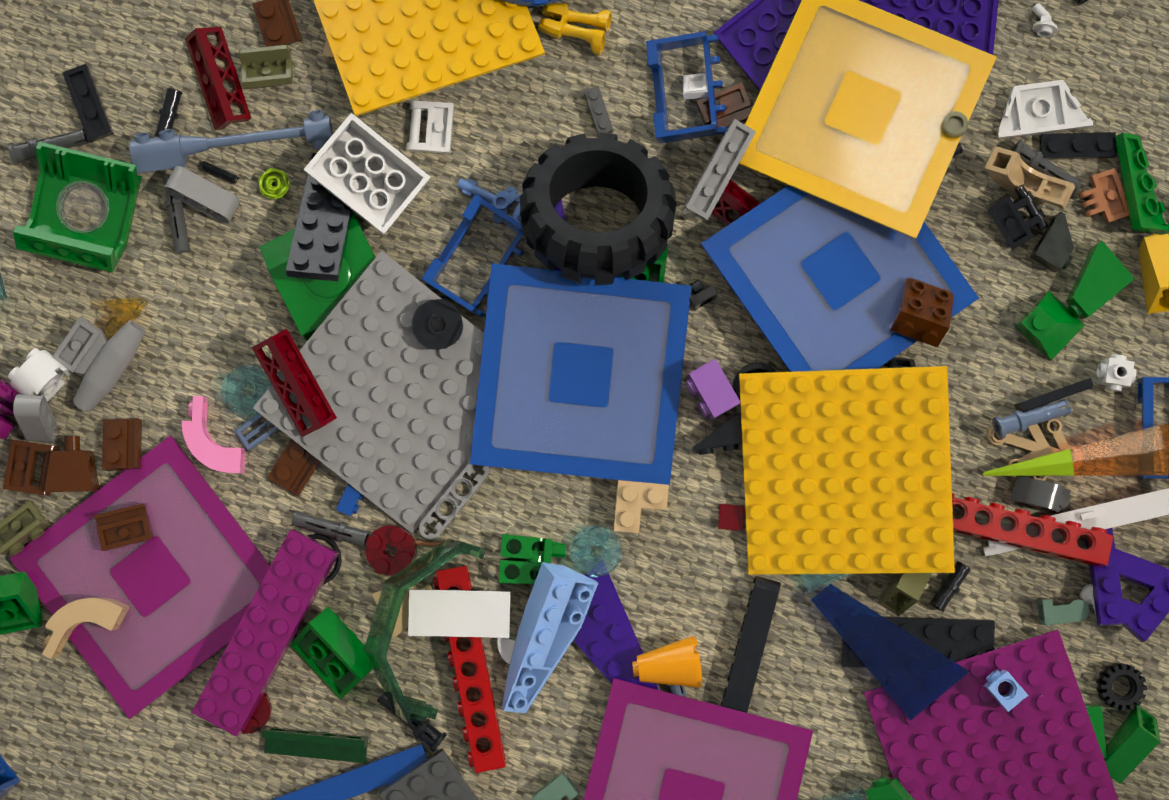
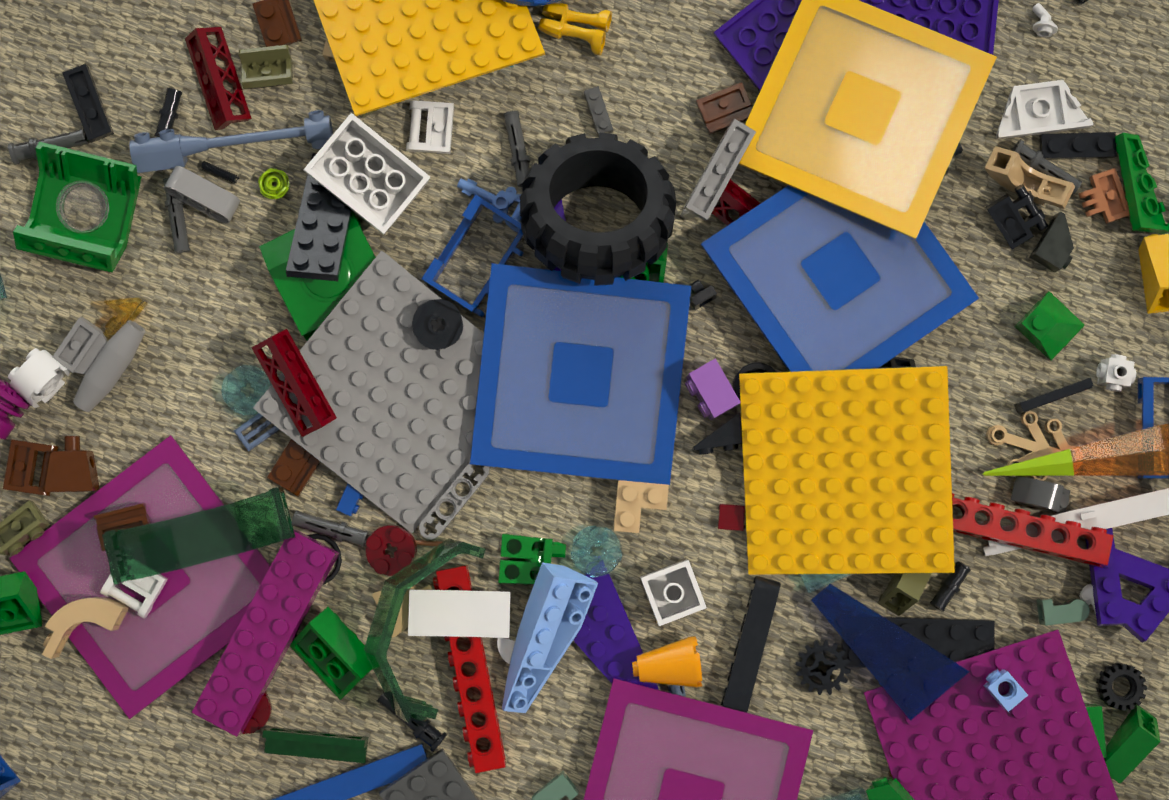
(35, 418): light grey beam -> none
(121, 444): reddish brown plate -> none
(148, 587): none -> white plate
(198, 537): none -> clear green panel
(204, 447): bright pink arch -> none
(520, 159): none -> dark grey pin
(661, 126): blue hinge -> none
(673, 592): none -> white brick
(695, 86): white tile -> none
(826, 678): none -> black gear
(923, 312): reddish brown bracket -> none
(954, 124): olive tile -> none
(1021, 420): sand blue pin -> none
(1097, 281): green slope -> none

